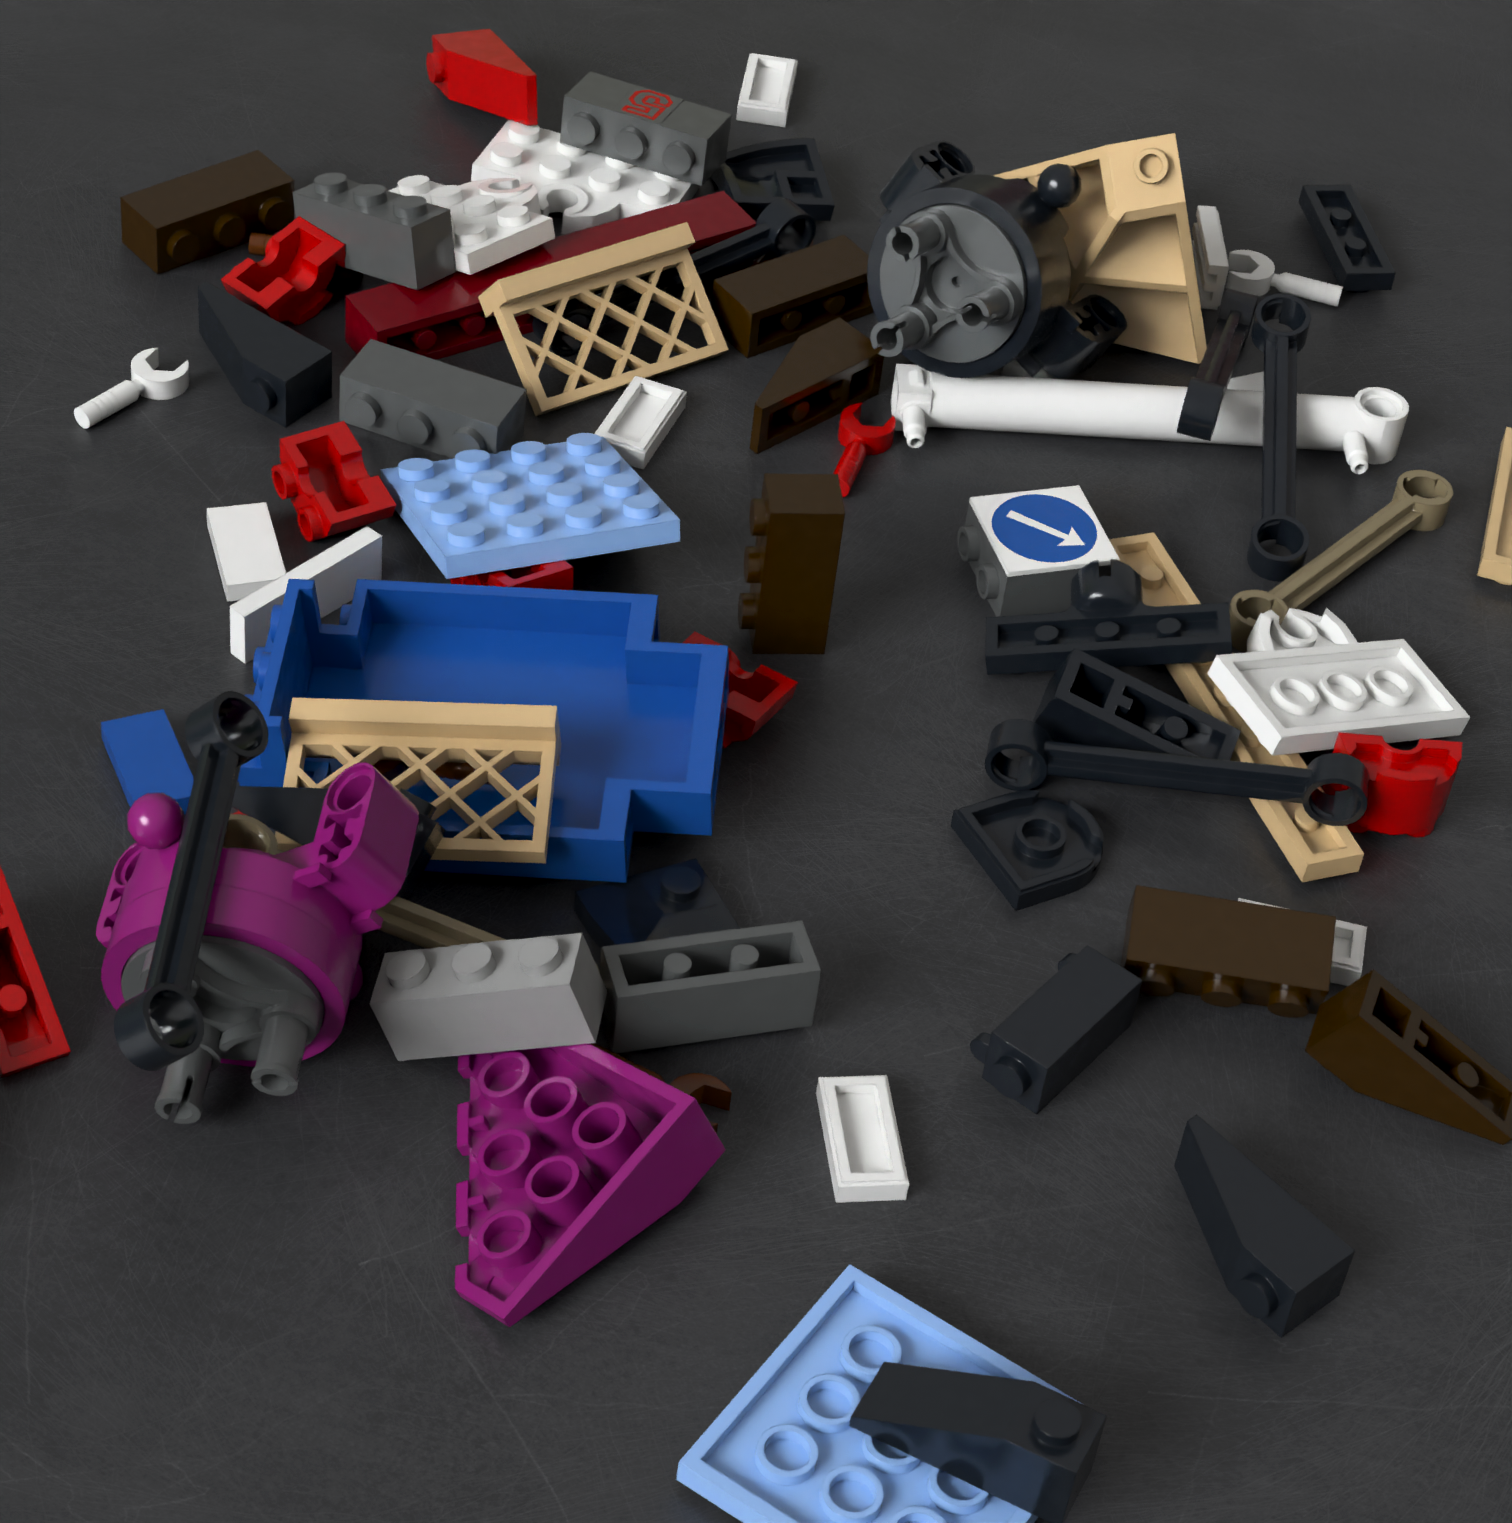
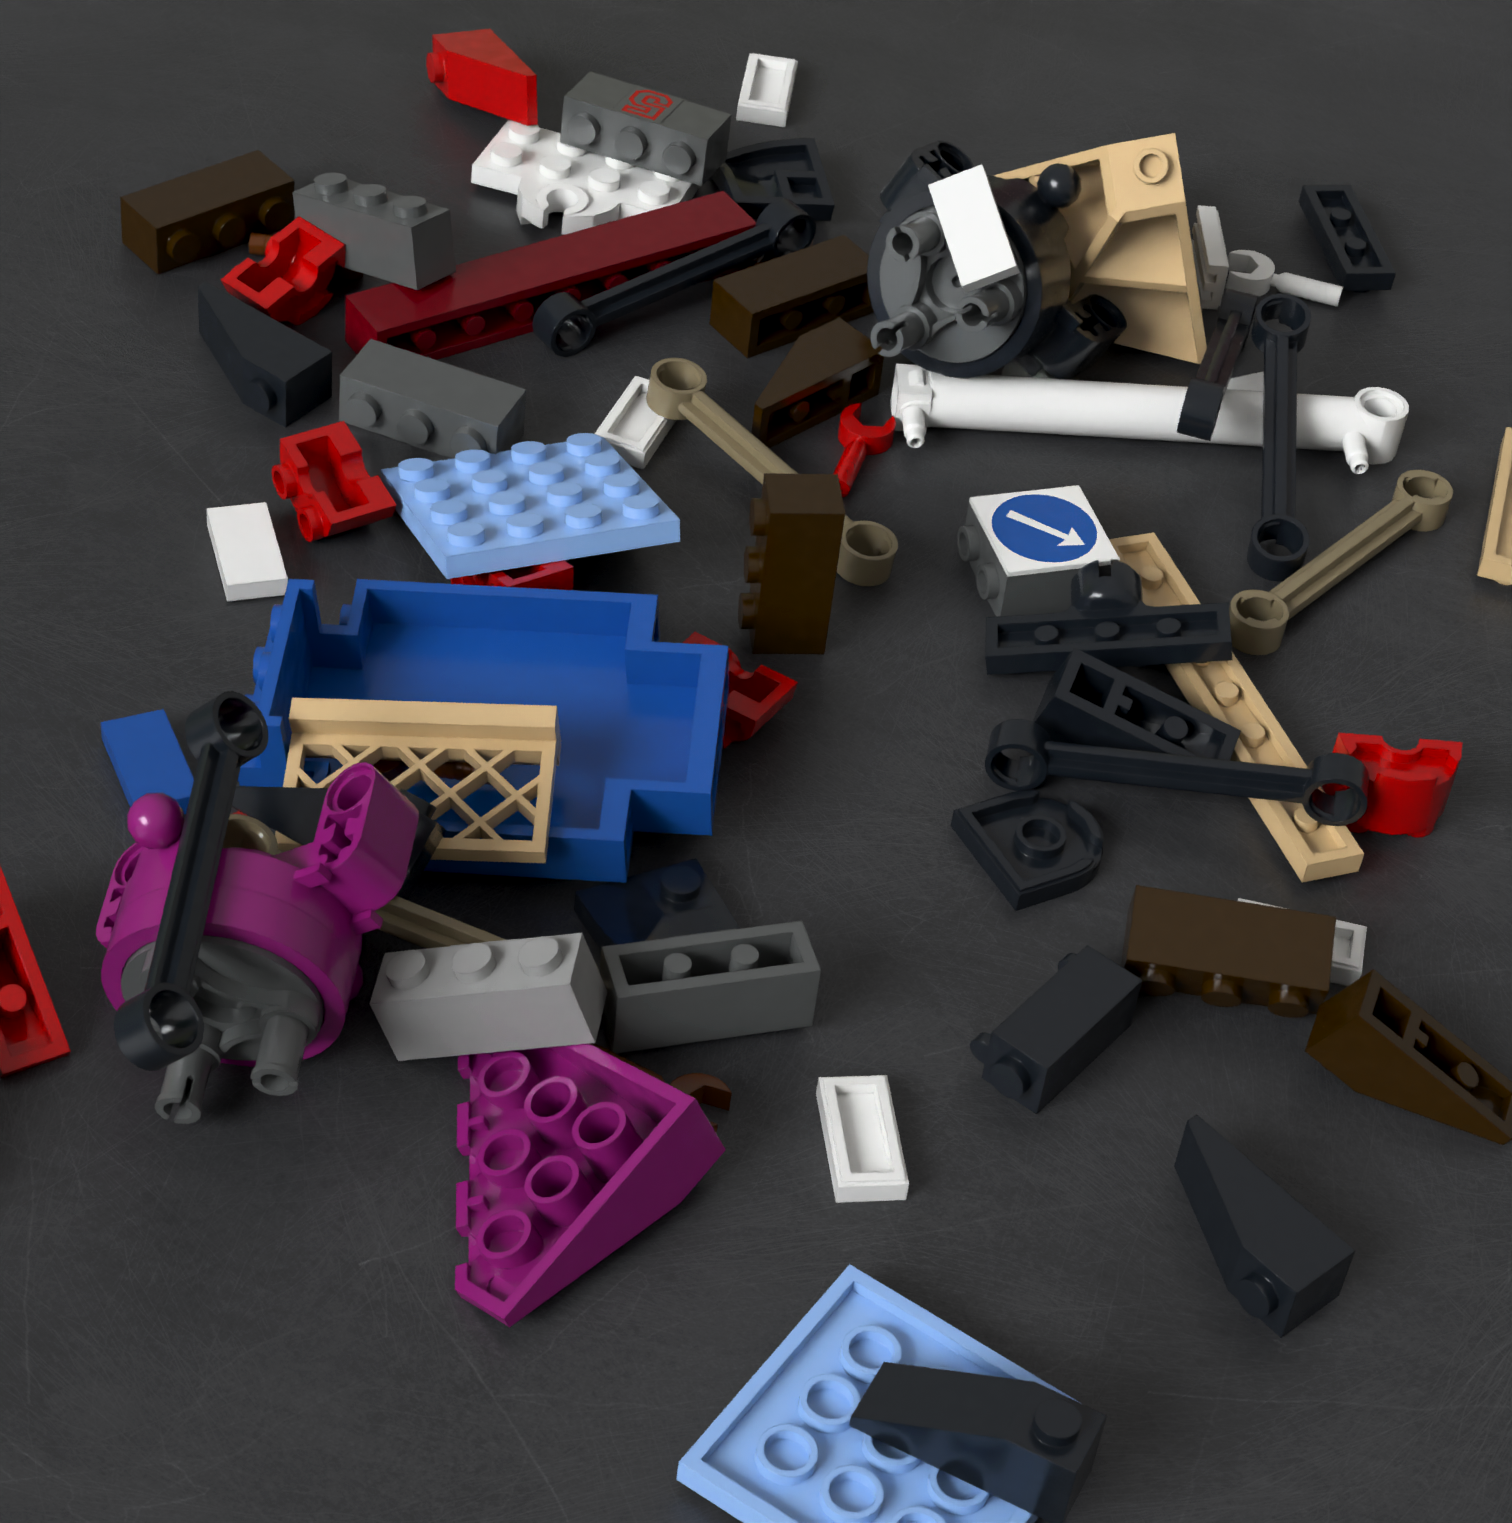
(144, 382): white piece -> none
(335, 582): white tile -> none
(488, 218): white plate -> none
(578, 279): tan fence -> none
(679, 393): none -> dark tan piece
(973, 228): none -> white tile
(1316, 680): white plate -> none

